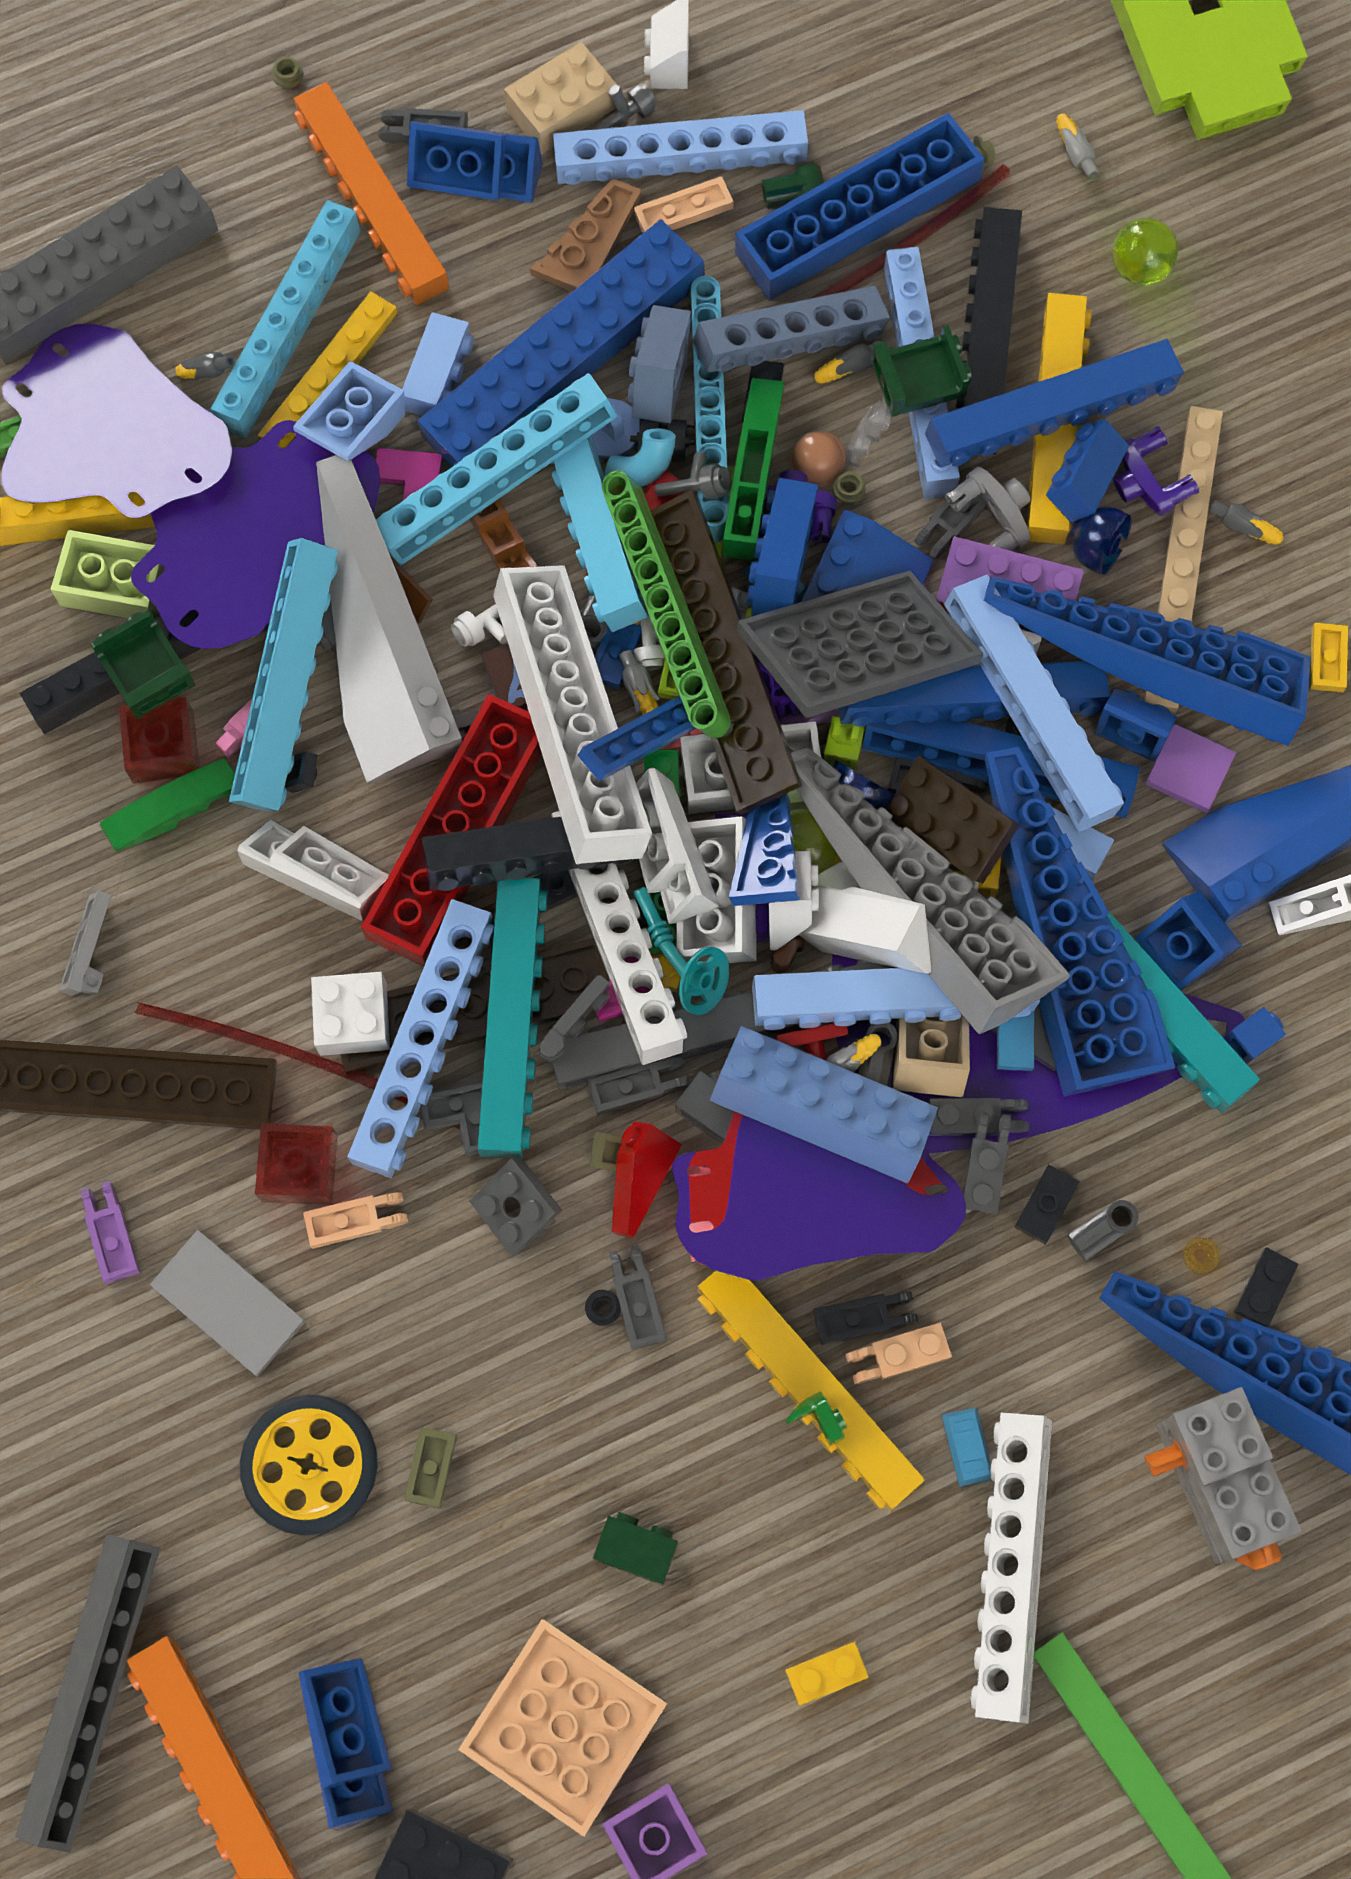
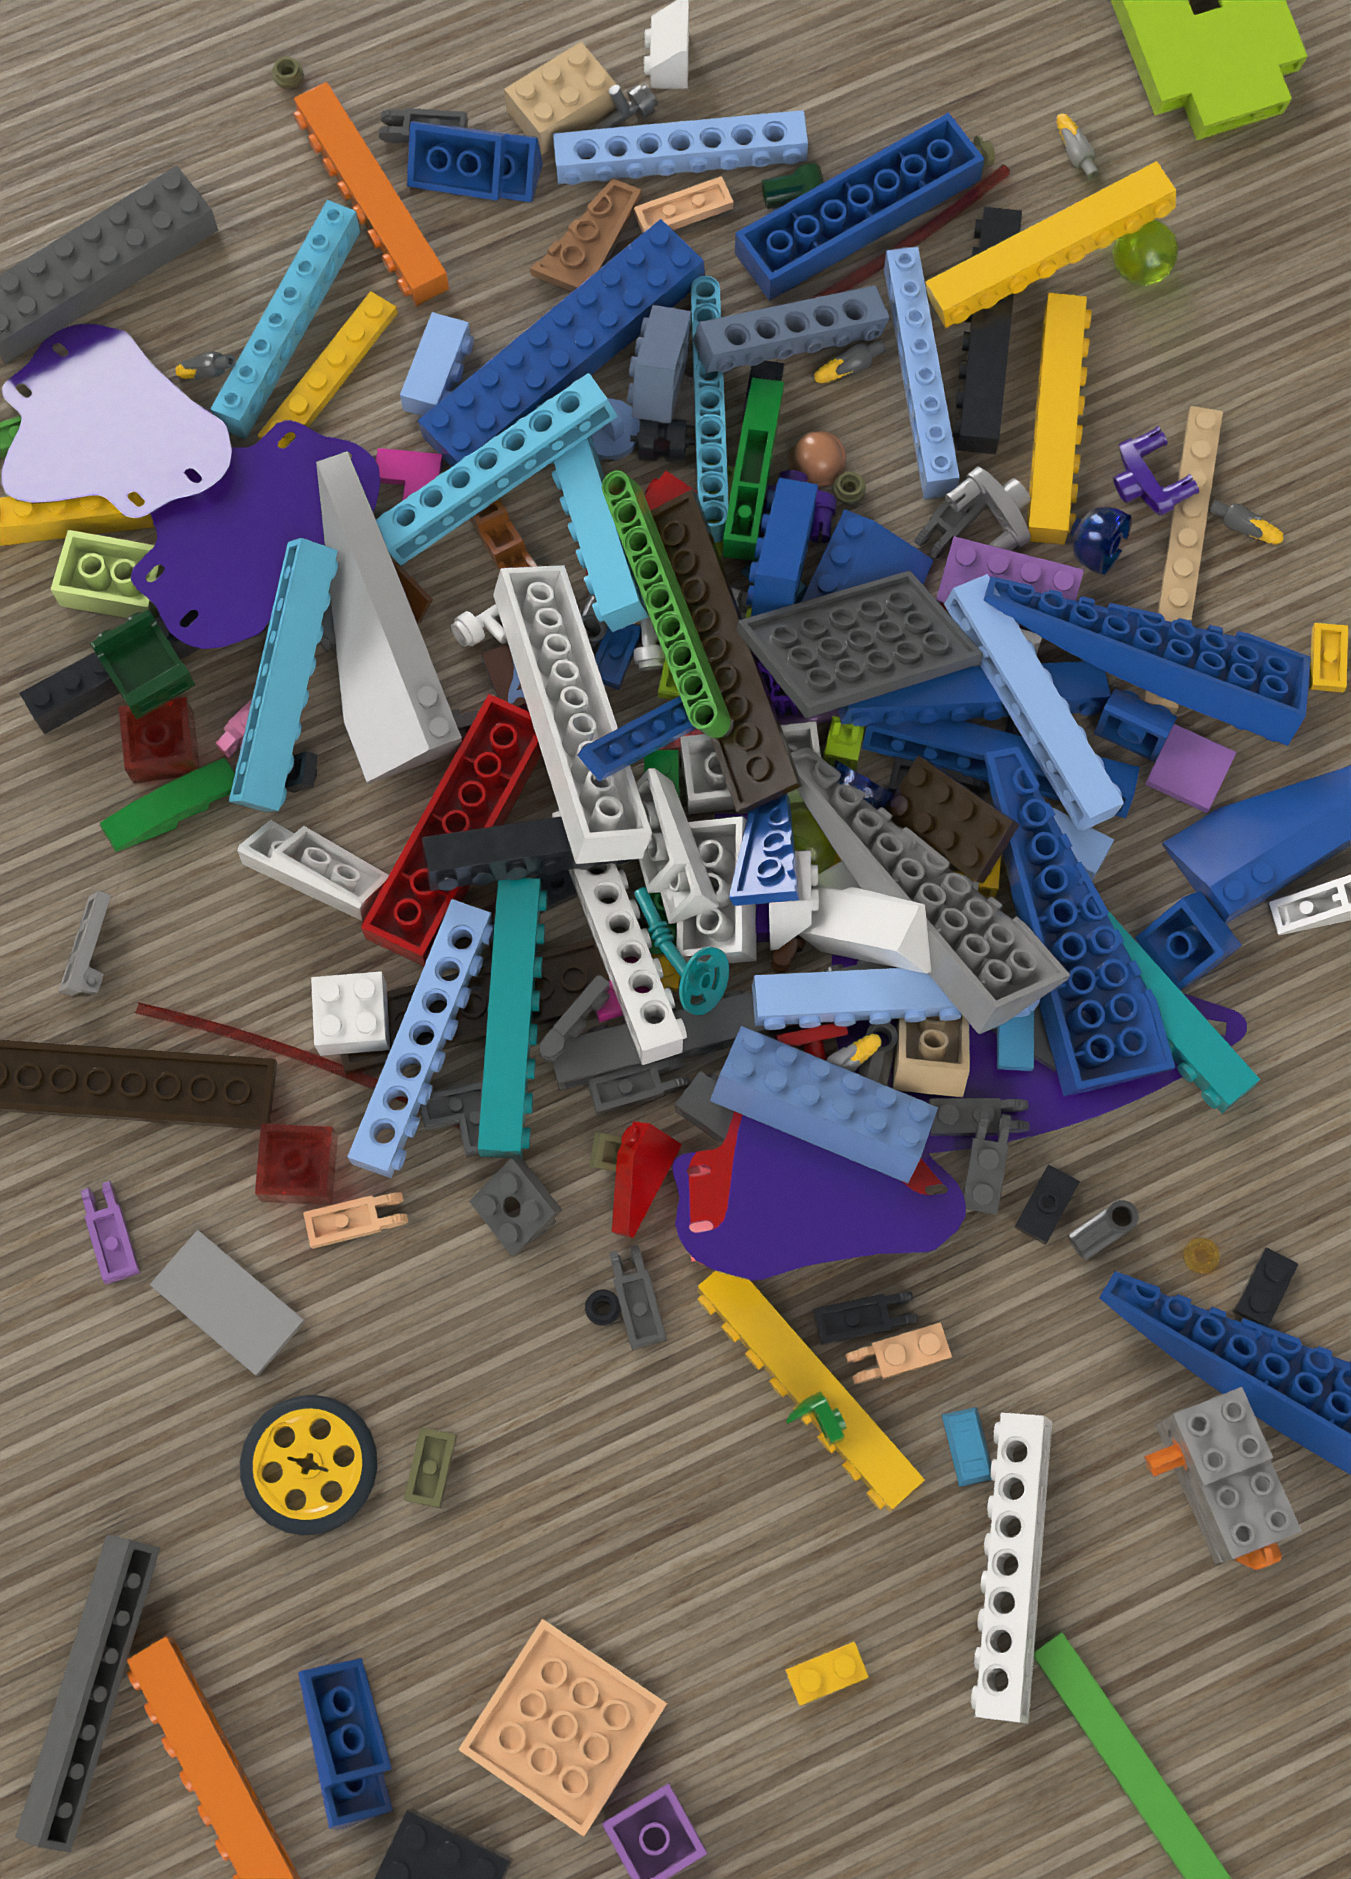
(353, 412): light blue slope -> none
(635, 1548): dark green brick -> none
(638, 683): light grey piece -> none
(649, 461): medium azure cylinder -> none
(710, 479): dark grey piece -> none
(869, 429): clear slope -> none
(921, 372): dark green panel -> none
(1051, 244): none -> yellow brick
(1053, 403): blue brick -> none
(1087, 470): blue brick -> none
(1255, 1035): blue brick -> none

